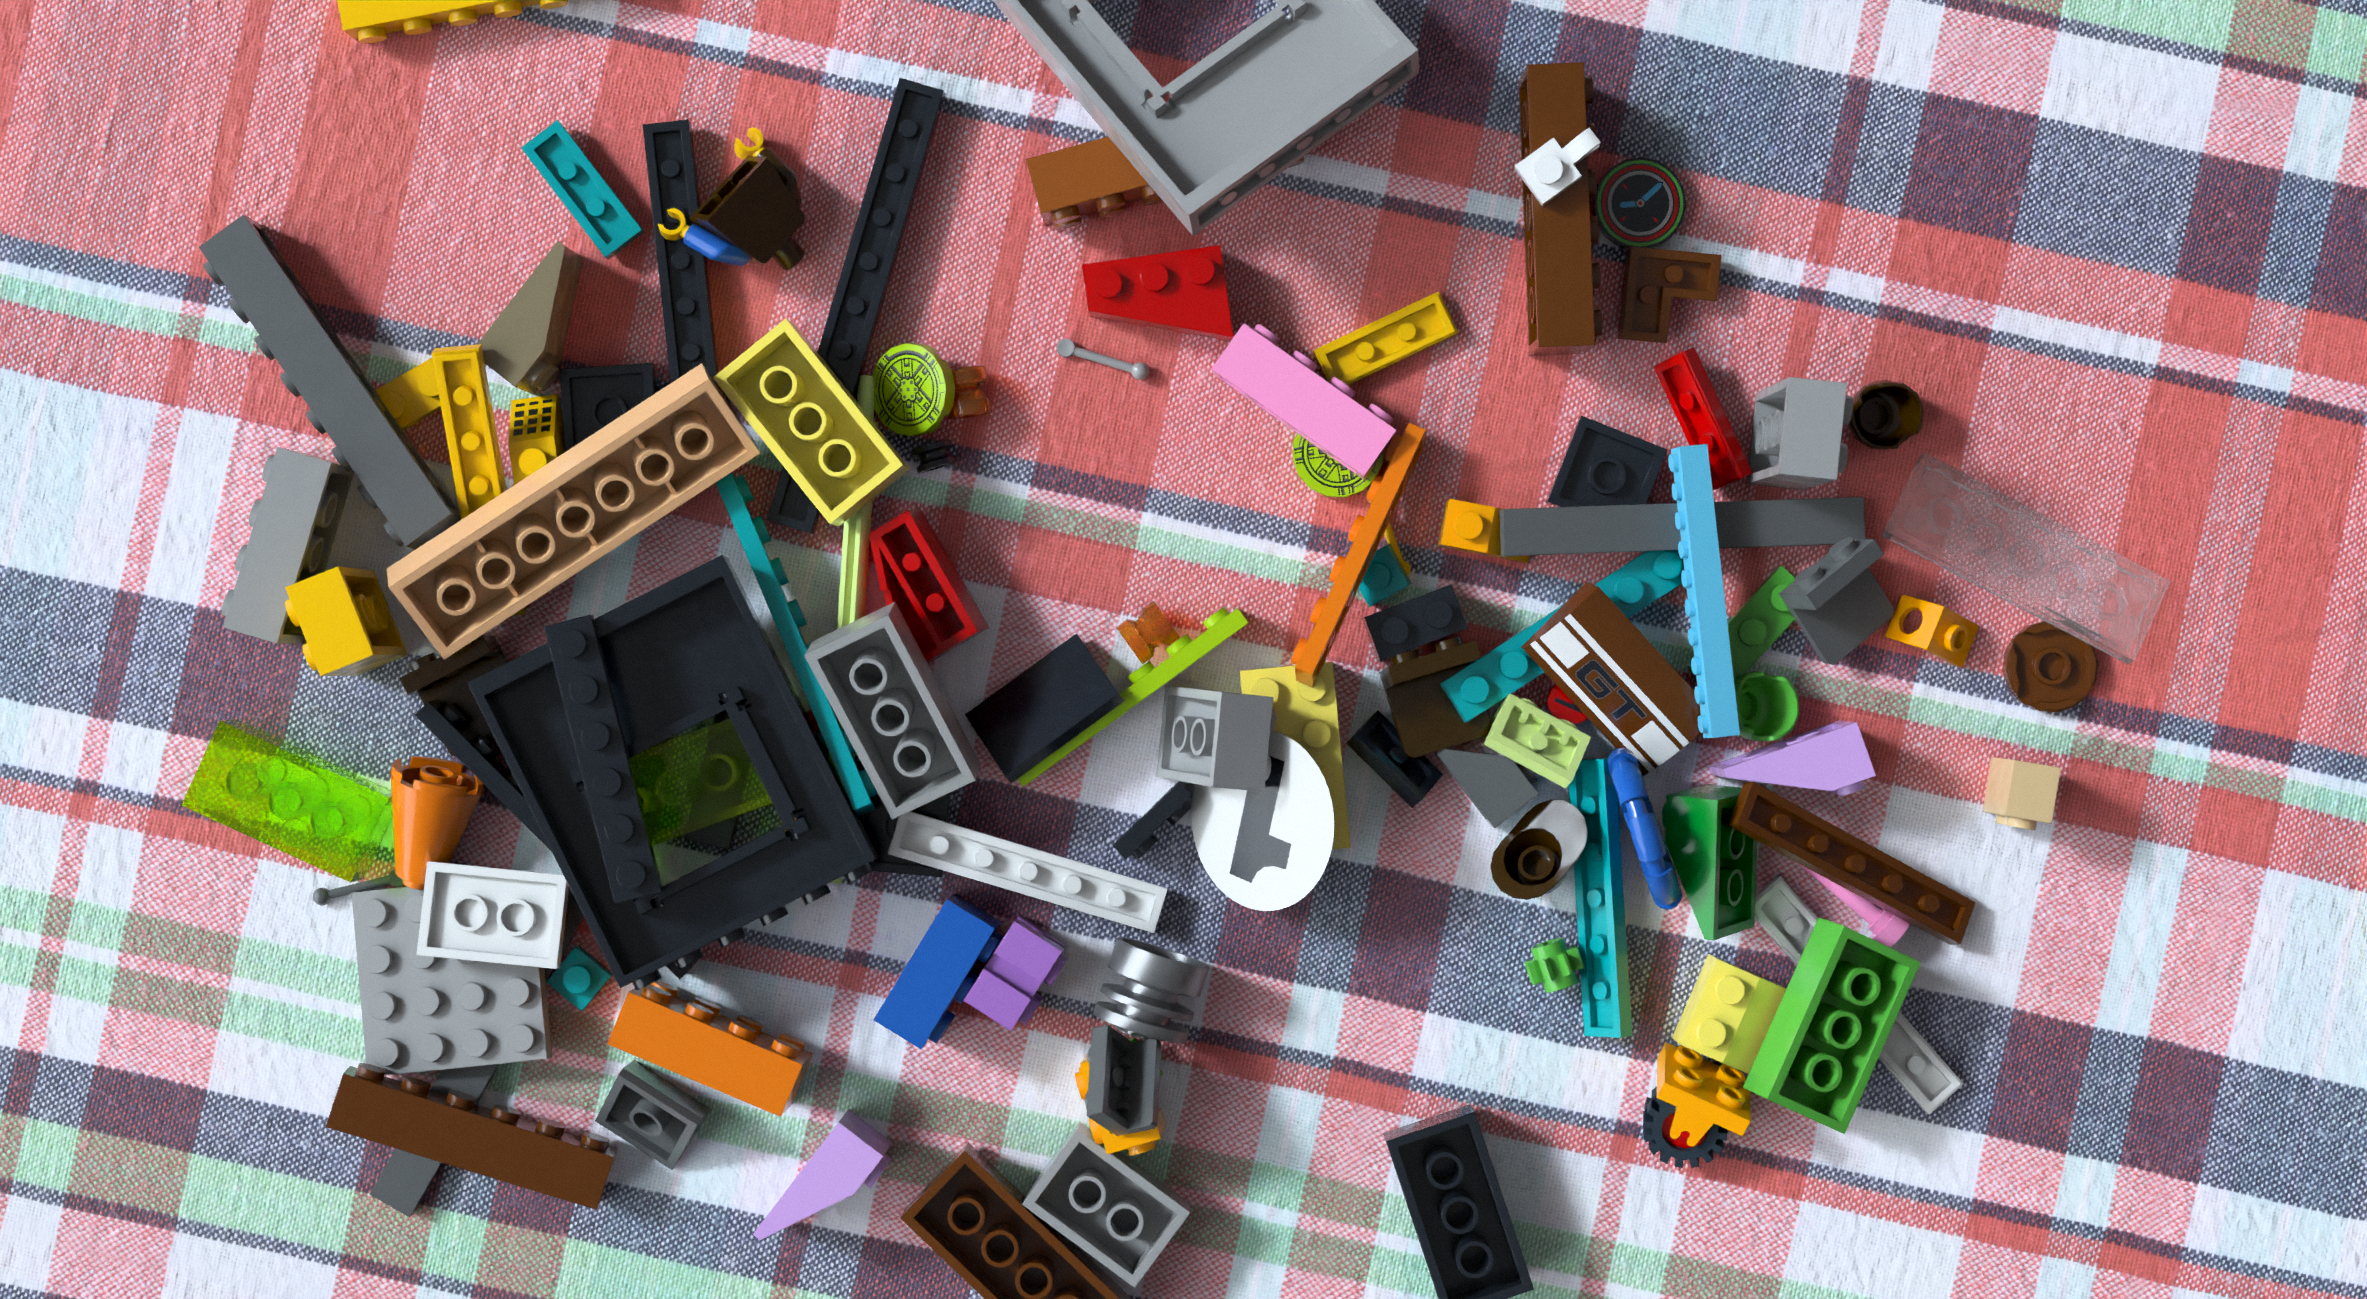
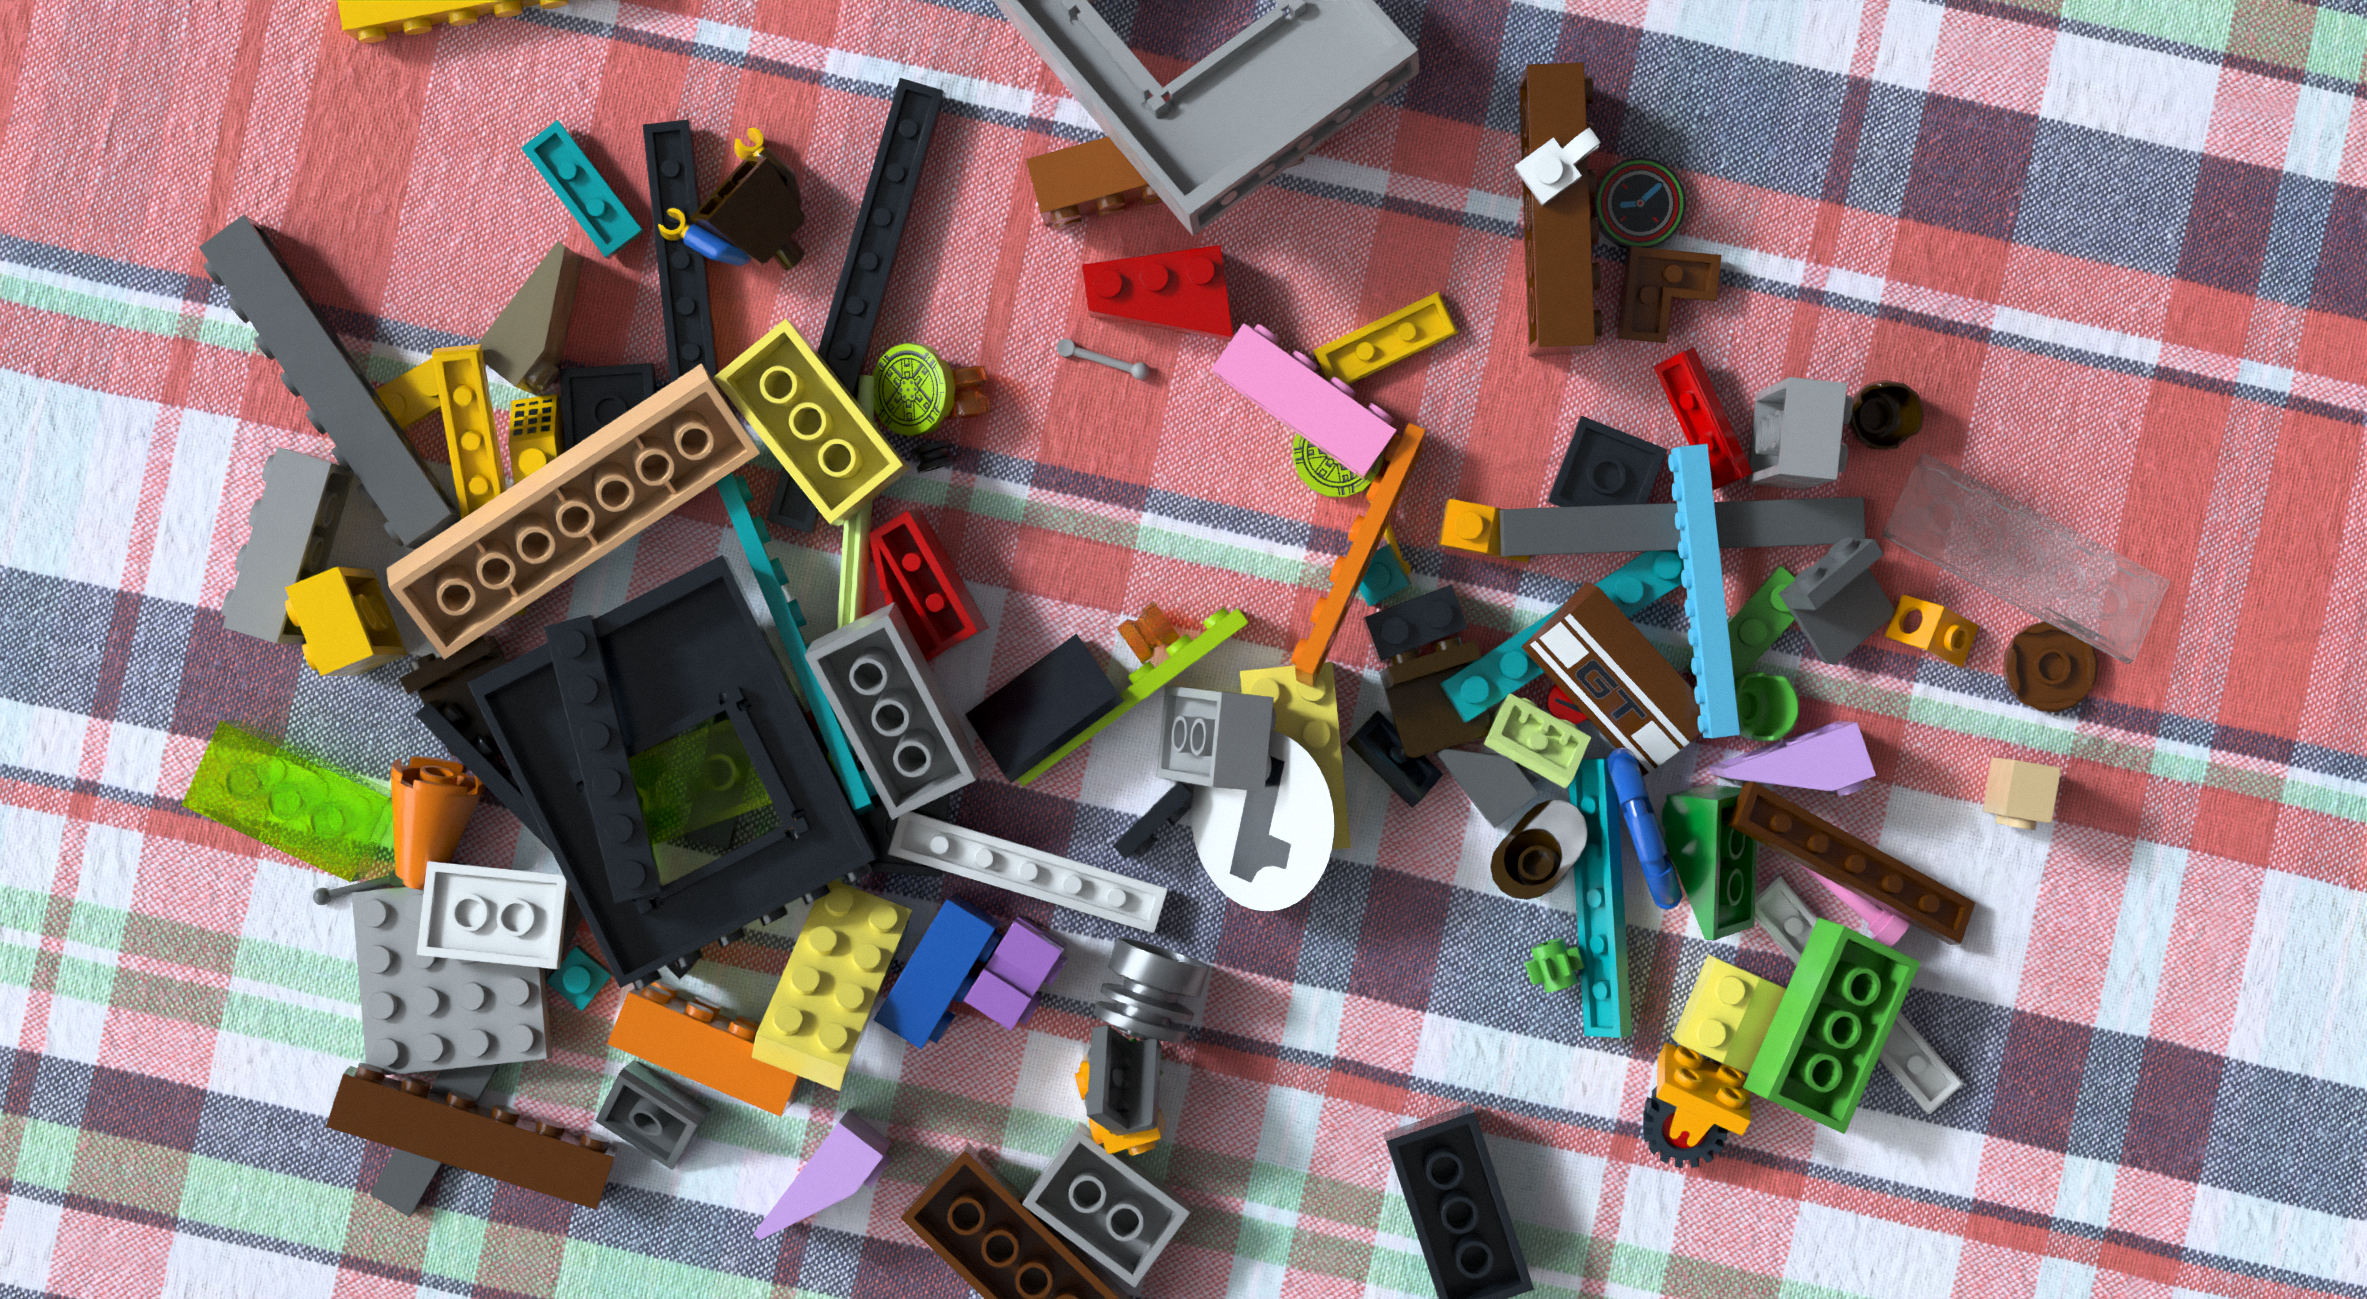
(831, 984): none -> light yellow brick

